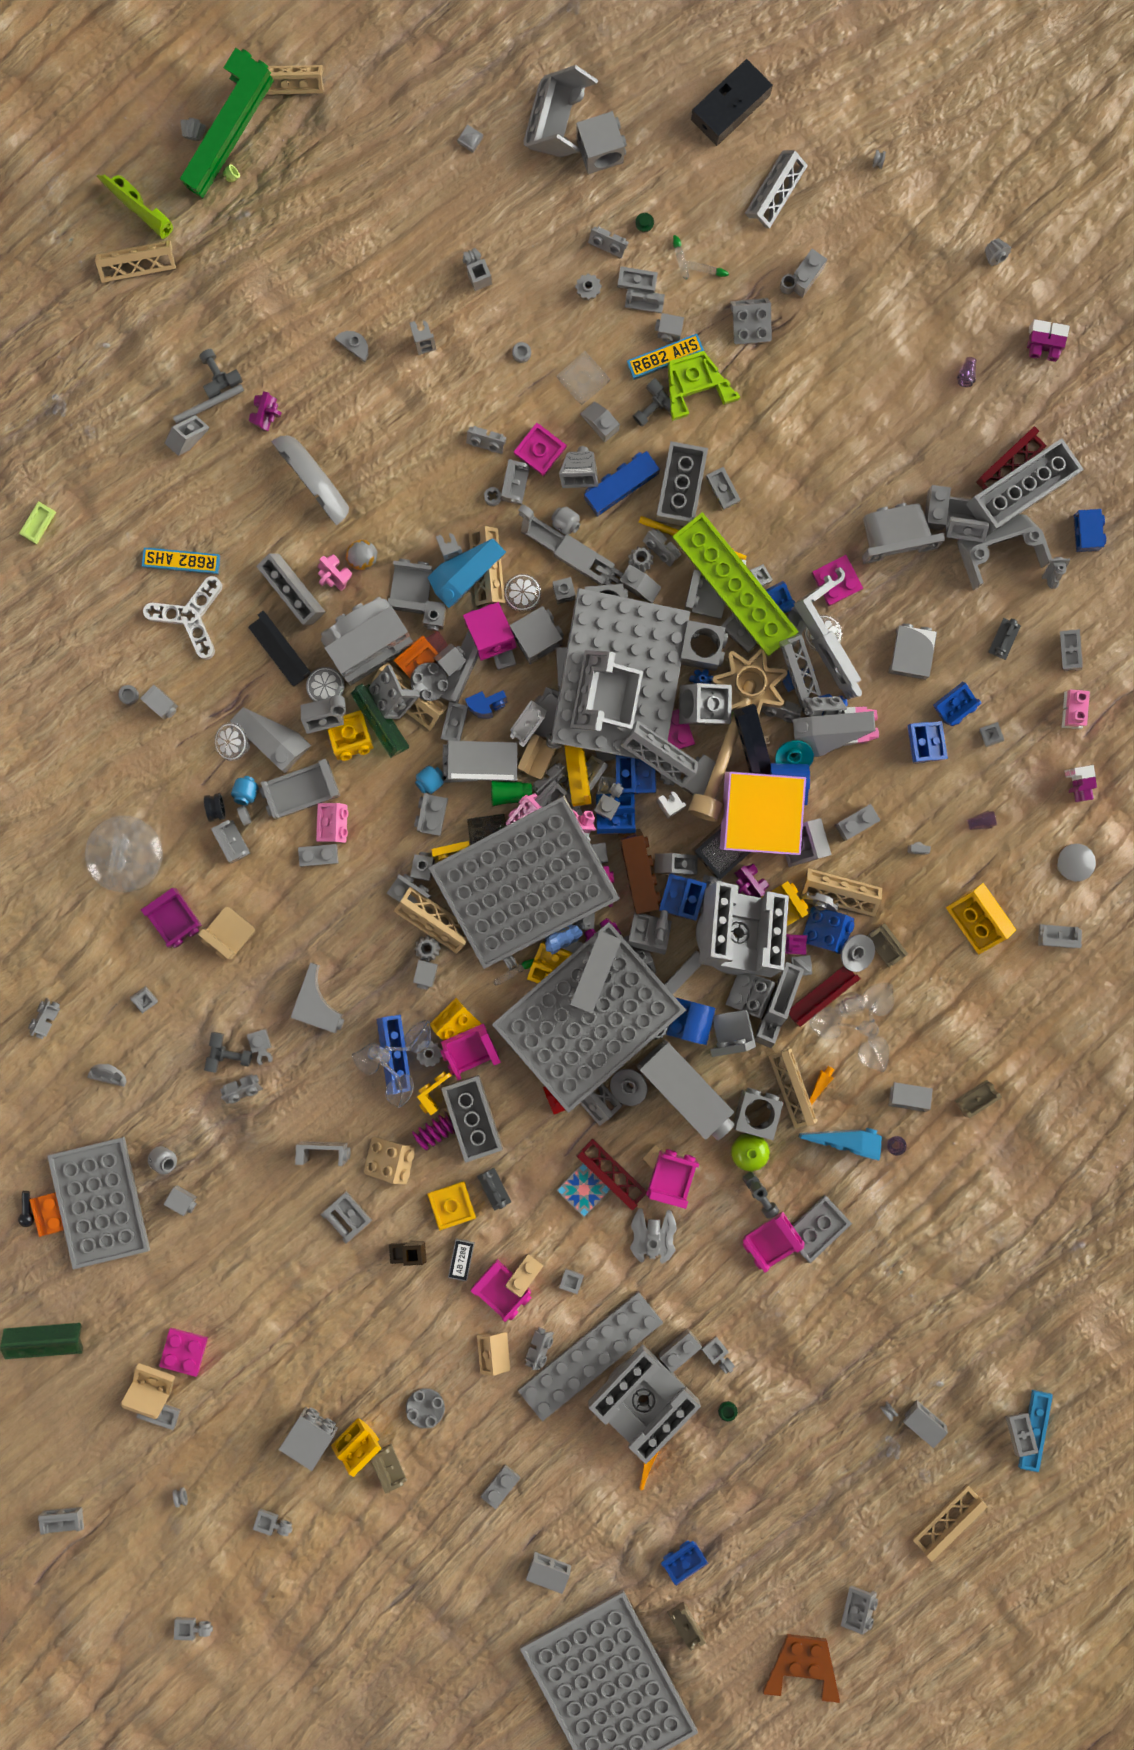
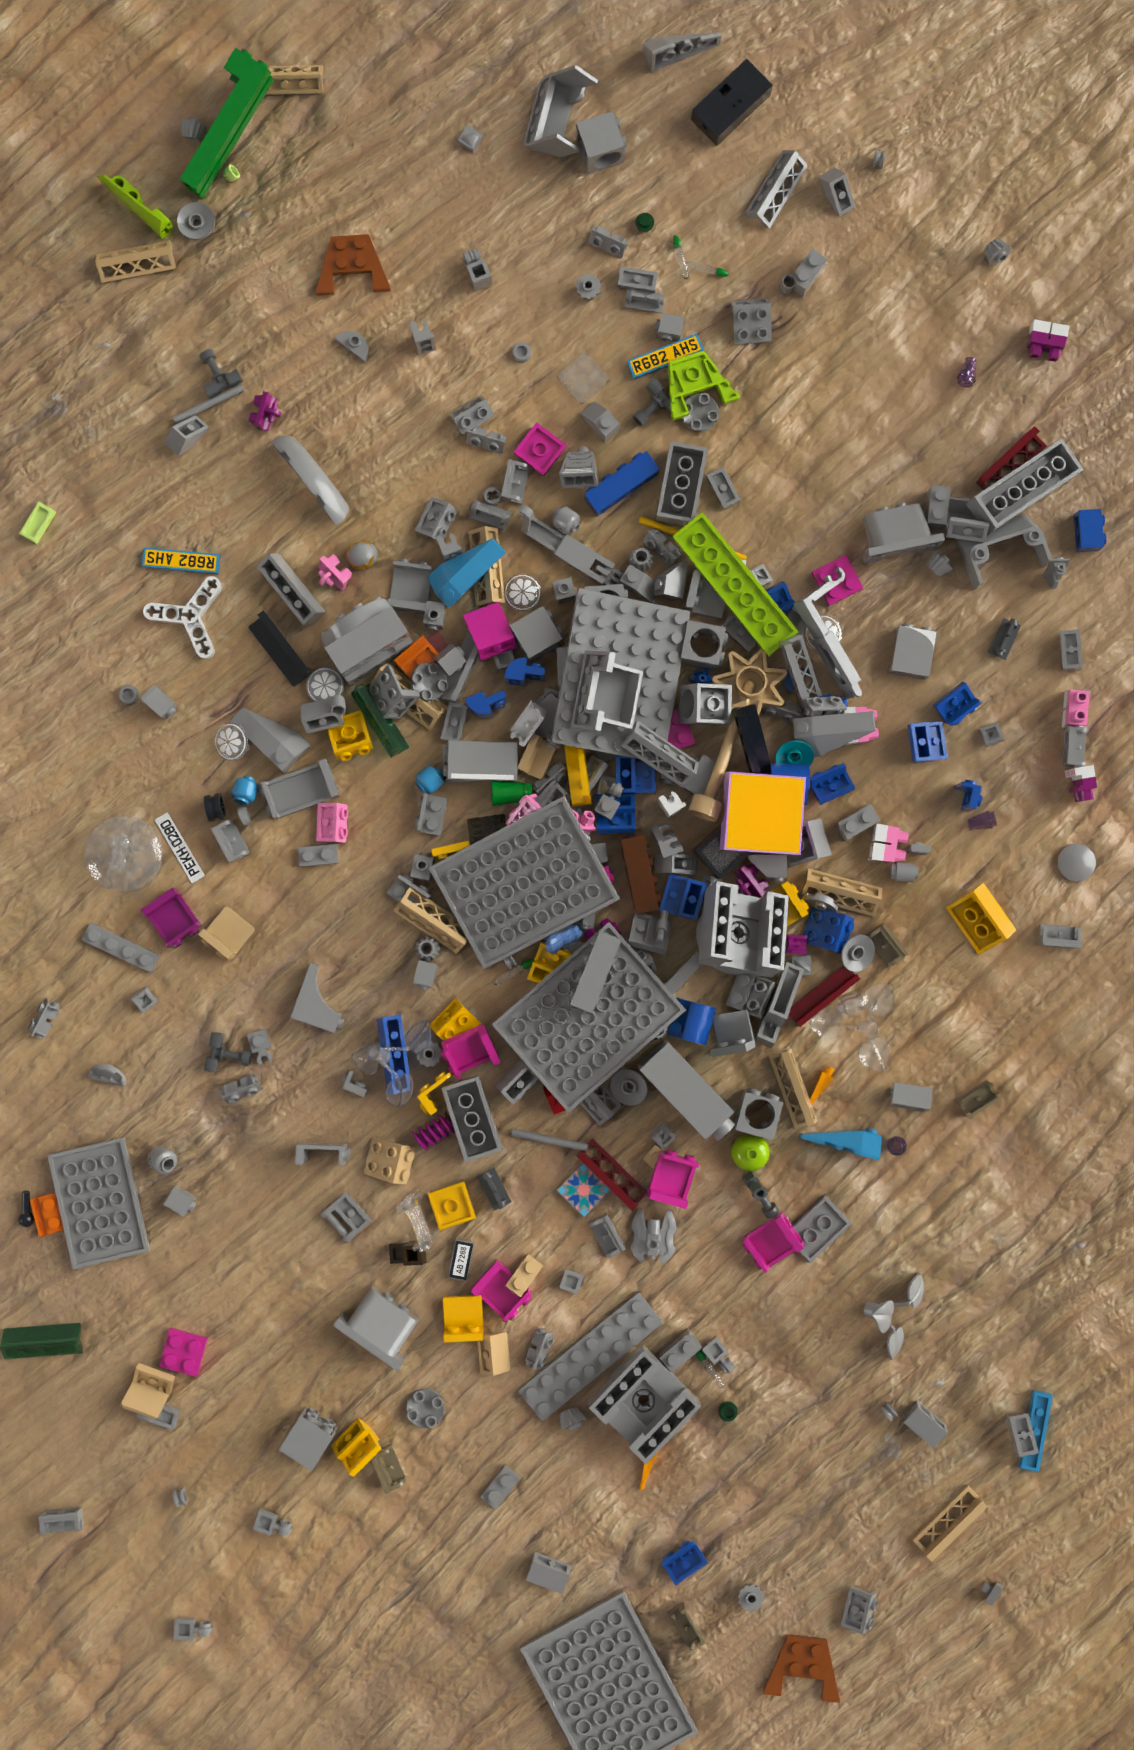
(121, 947): none -> light grey plate
(179, 847): none -> white sticker
(192, 213): none -> light grey dish
(351, 256): none -> dark orange wing
(356, 1087): none -> light grey bracket
(379, 1326): none -> light grey windscreen
(410, 1206): none -> clear fence
(436, 519): none -> light grey bracket
(463, 1318): none -> yellow bracket
(472, 414): none -> light grey bracket
(490, 515): none -> light grey hinge
(517, 1082): none -> light grey brick
(518, 672): none -> blue brick
(549, 1140): none -> light grey bar
(571, 1419): none -> light grey piece
(607, 1235): none -> light grey hinge
(662, 1136): none -> light grey tile
(666, 843): none -> light grey hinge
(671, 49): none -> light grey wedge
(671, 582): none -> light grey slope
(702, 412): none -> light grey dish
(710, 1369): none -> clear piece
(753, 1603): none -> light grey piece
(771, 865): none -> light grey slope
(831, 783): none -> blue bracket
(837, 190): none -> light grey slope
(883, 1313): none -> light grey plant
(891, 836): none -> hips
(903, 872): none -> light grey brick
(939, 564): none -> light grey piece
(972, 795): none -> blue bracket
(993, 1592): none -> light grey tile
(1074, 746): none -> light grey hinge

